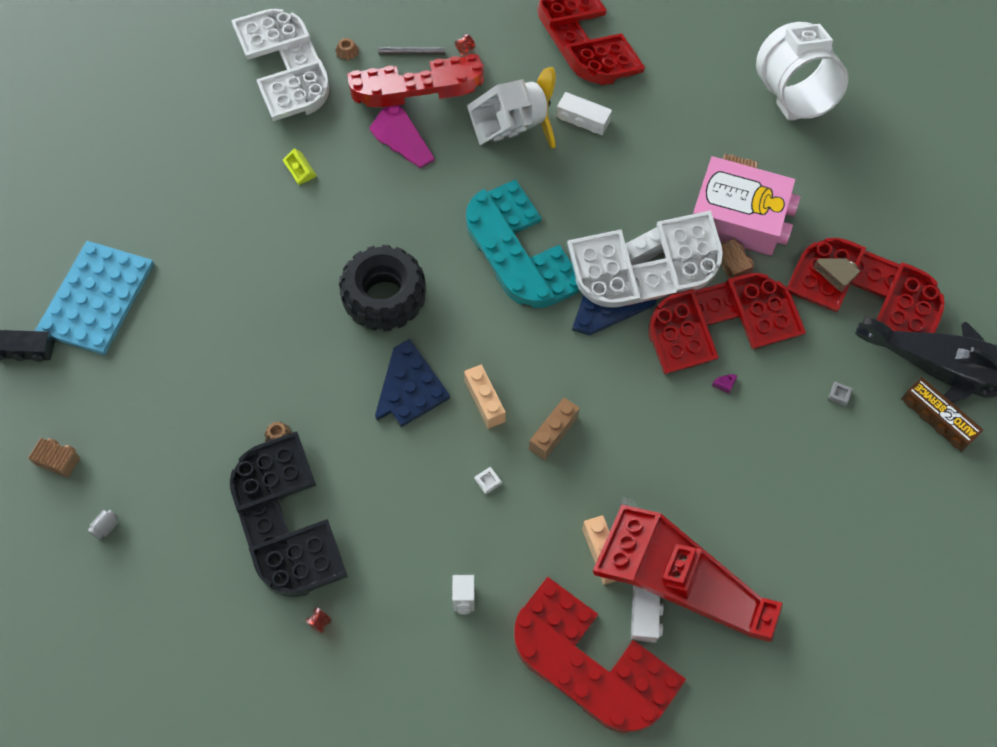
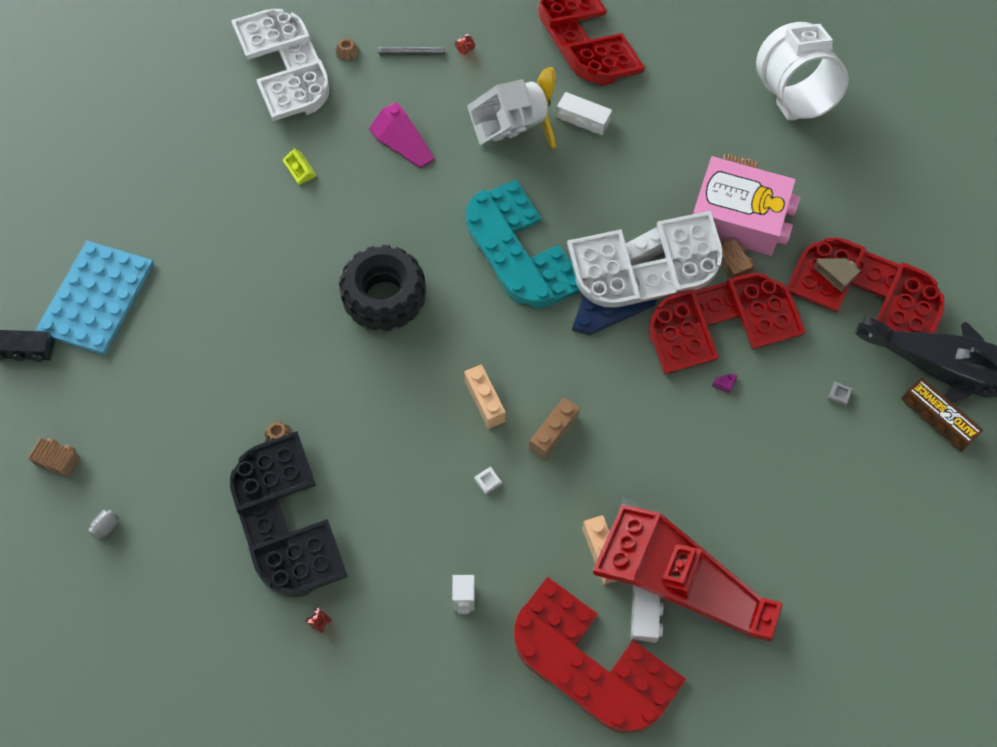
(409, 386): dark blue wing -> none
(447, 78): plate -> none

